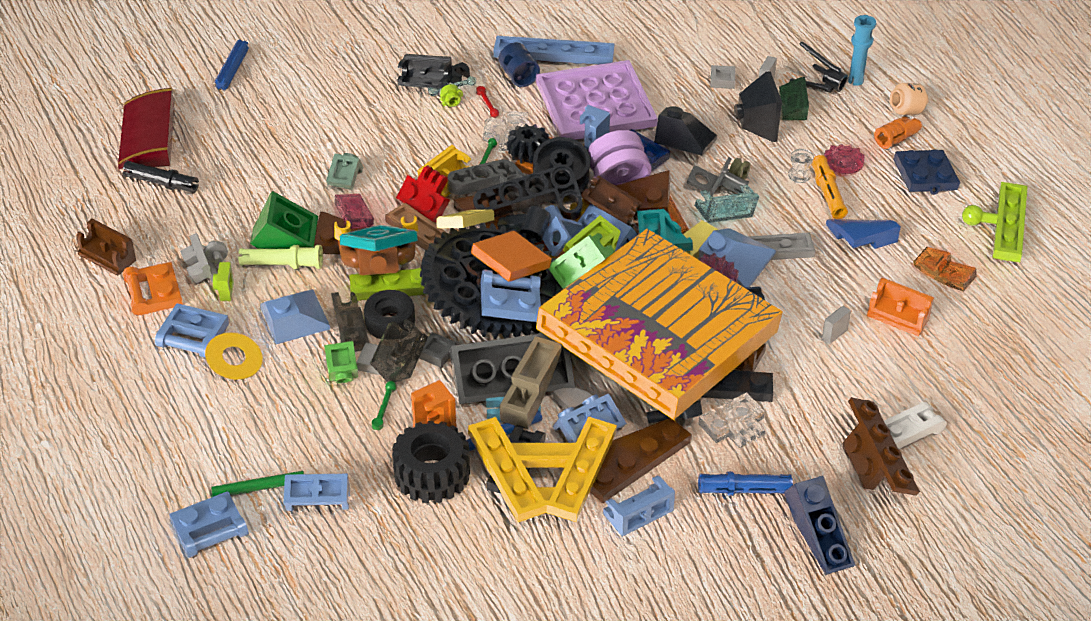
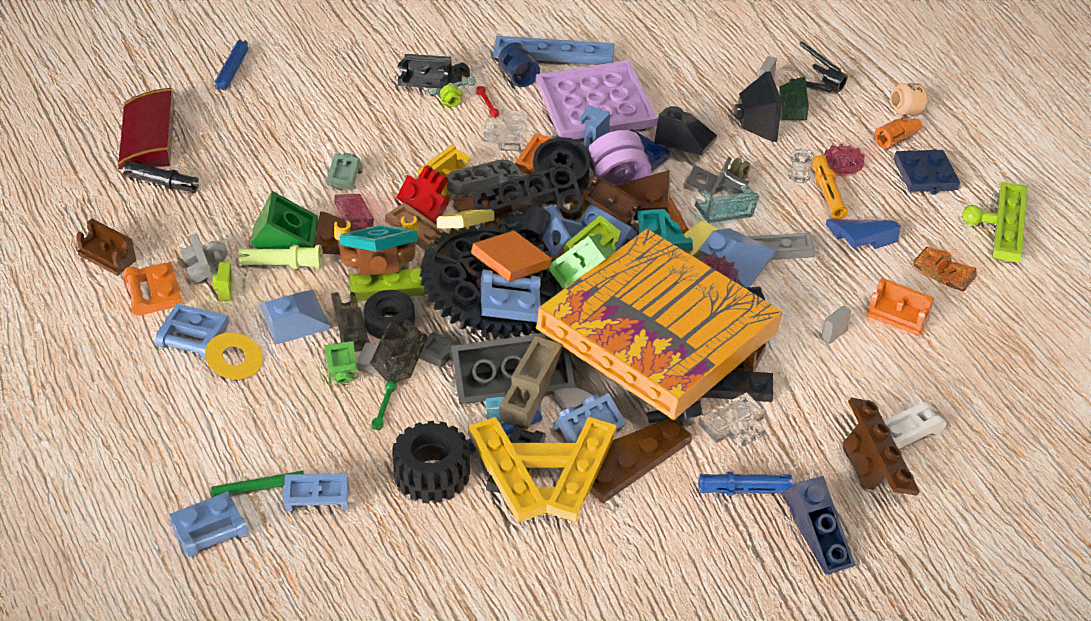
(433, 404): orange hinge -> none
(492, 142): green hinge -> none
(524, 142): black gear -> none
(641, 508): medium blue hinge -> none
(722, 77): light grey tile -> none
(862, 41): dark azure pin -> none

